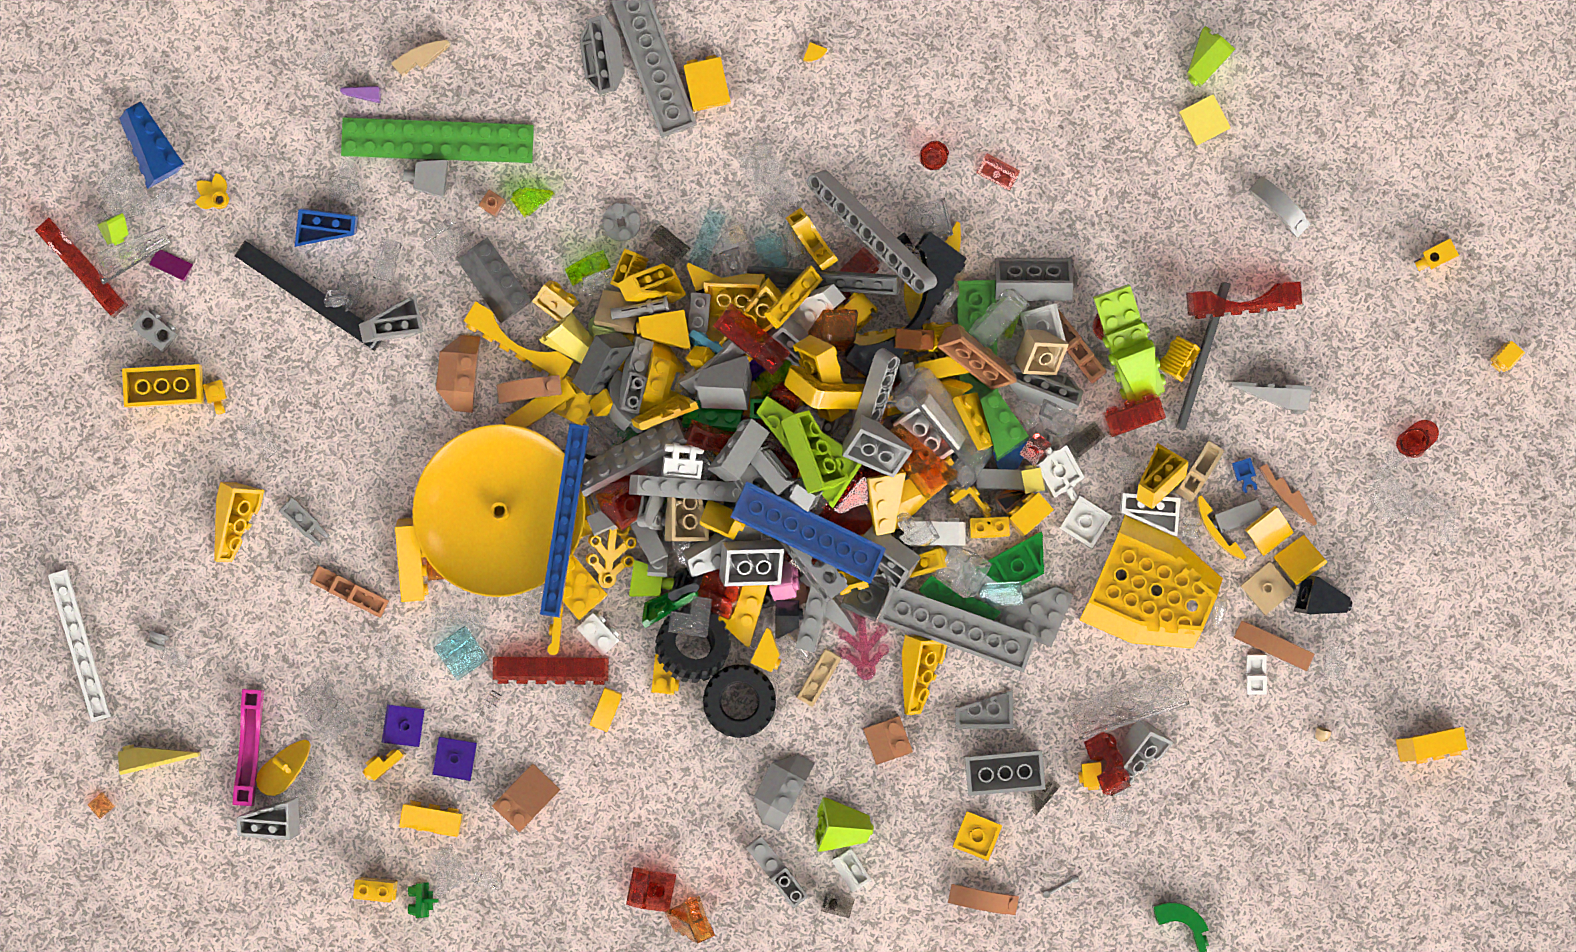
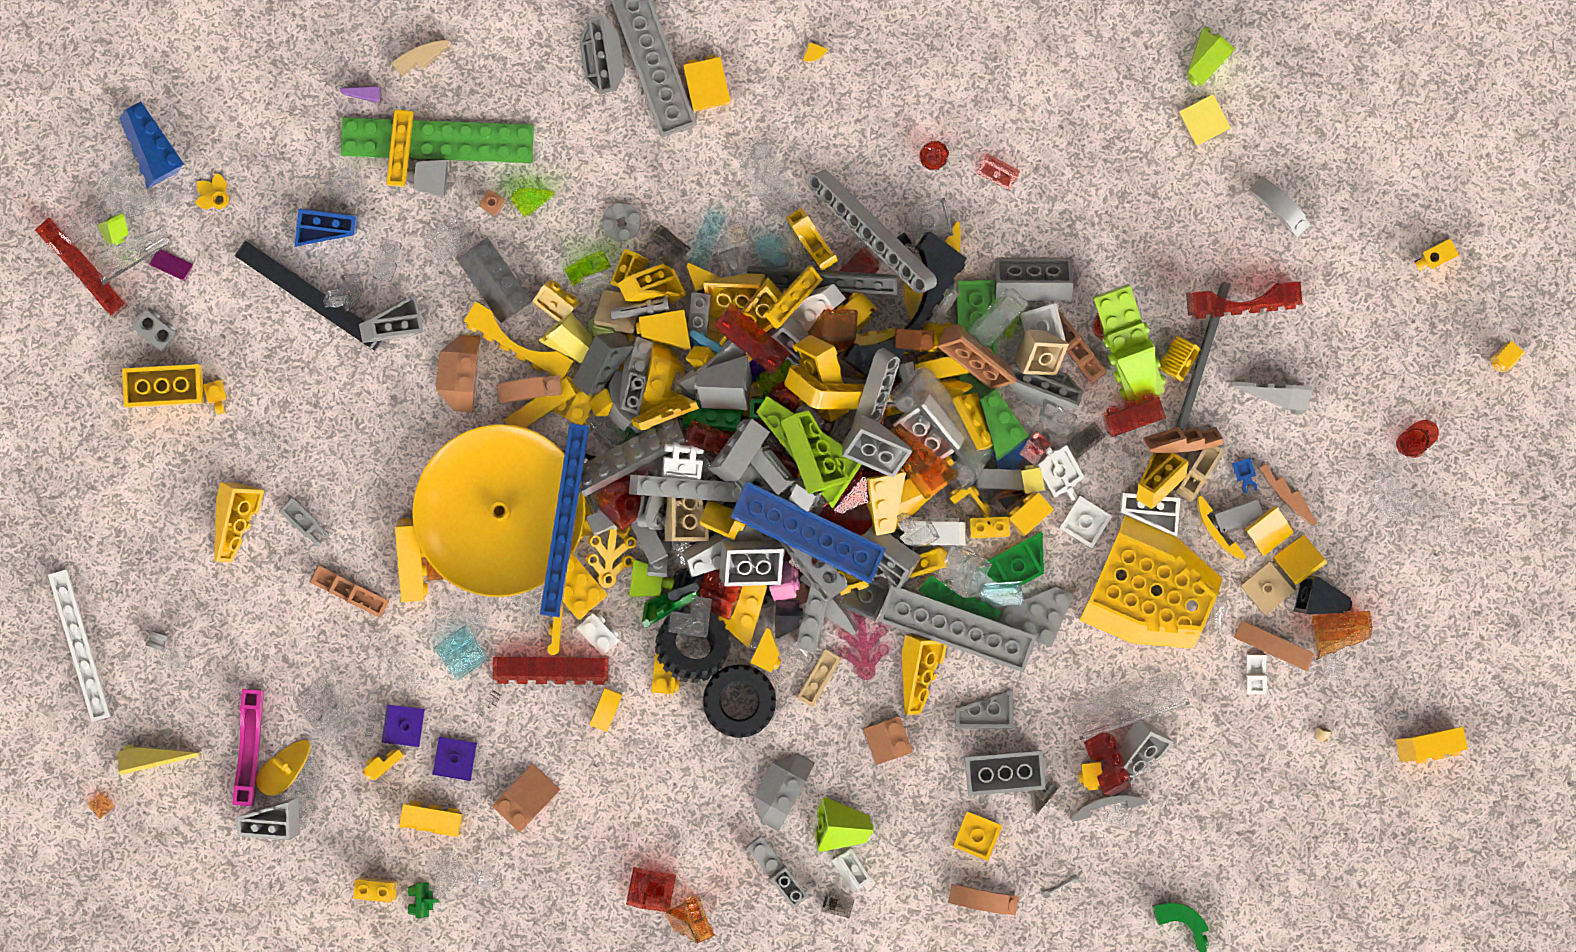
(399, 148): none -> yellow tile
(1131, 802): none -> light grey slope
(1178, 441): none -> nougat slope
(1339, 630): none -> clear orange wedge

